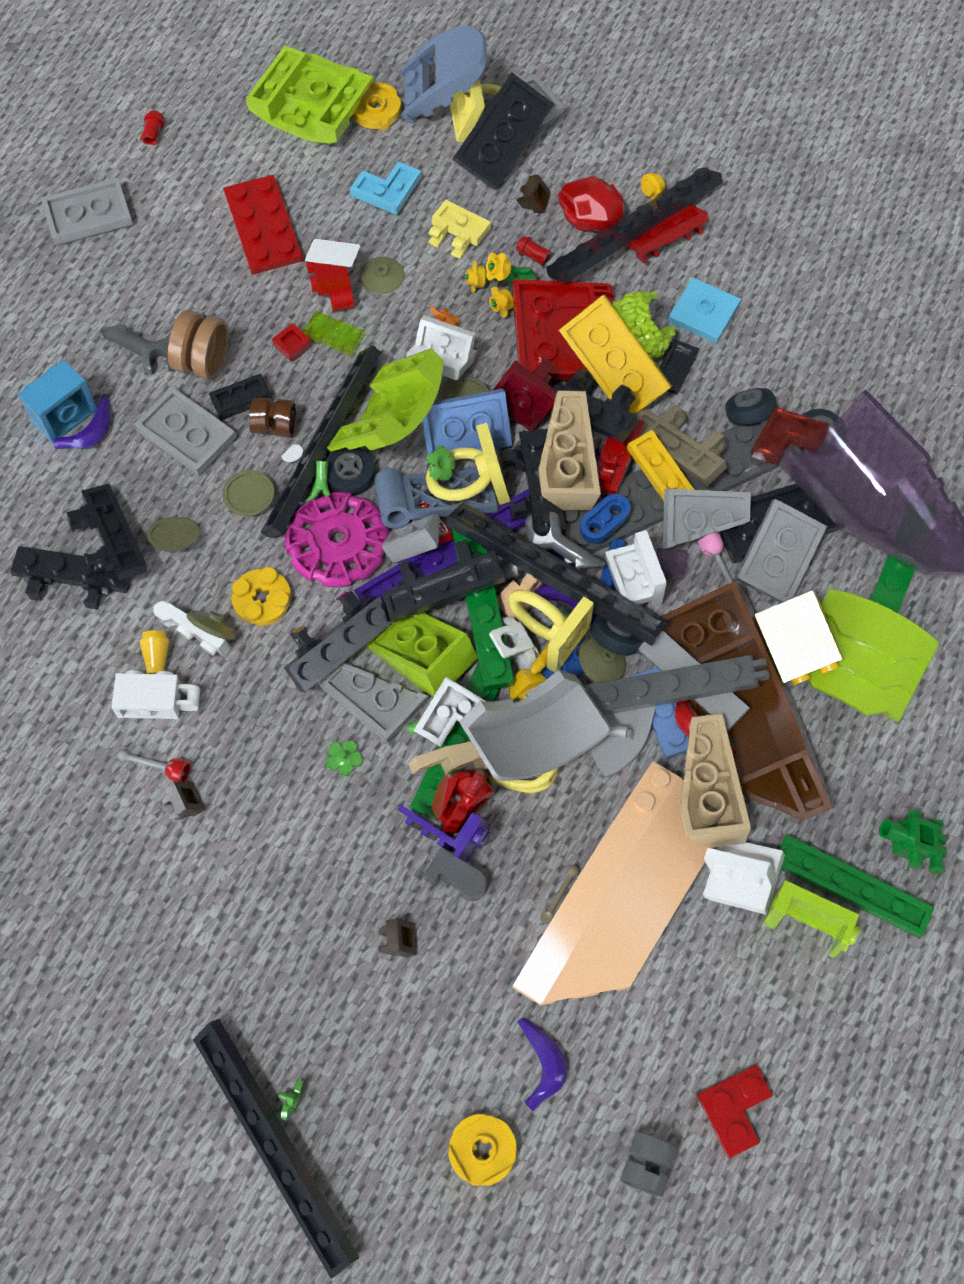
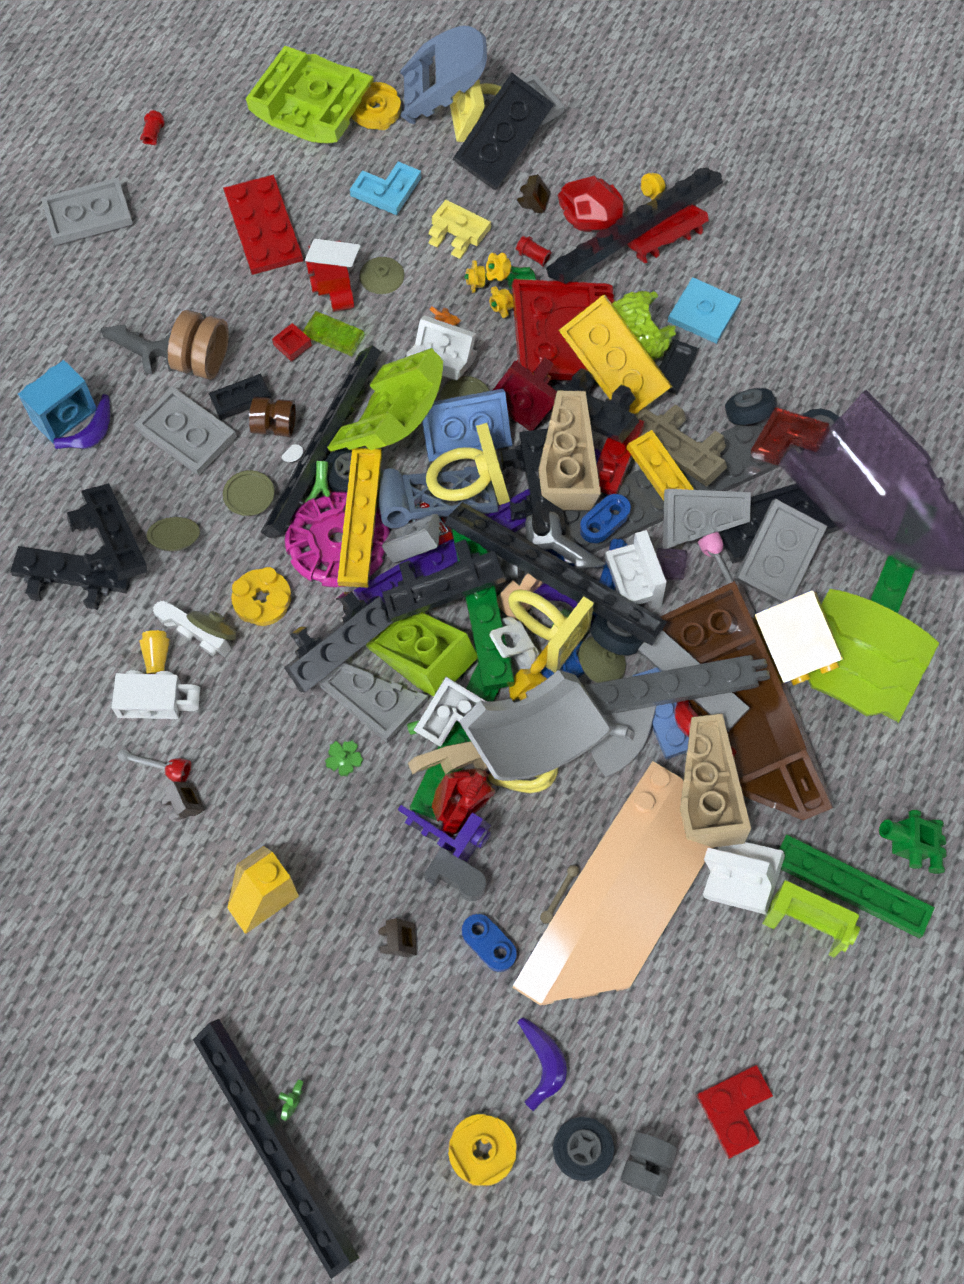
(259, 889): none -> yellow slope
(359, 518): none -> yellow plate
(441, 463): bright green plant -> none
(489, 941): none -> blue plate
(594, 1144): none -> black wheel

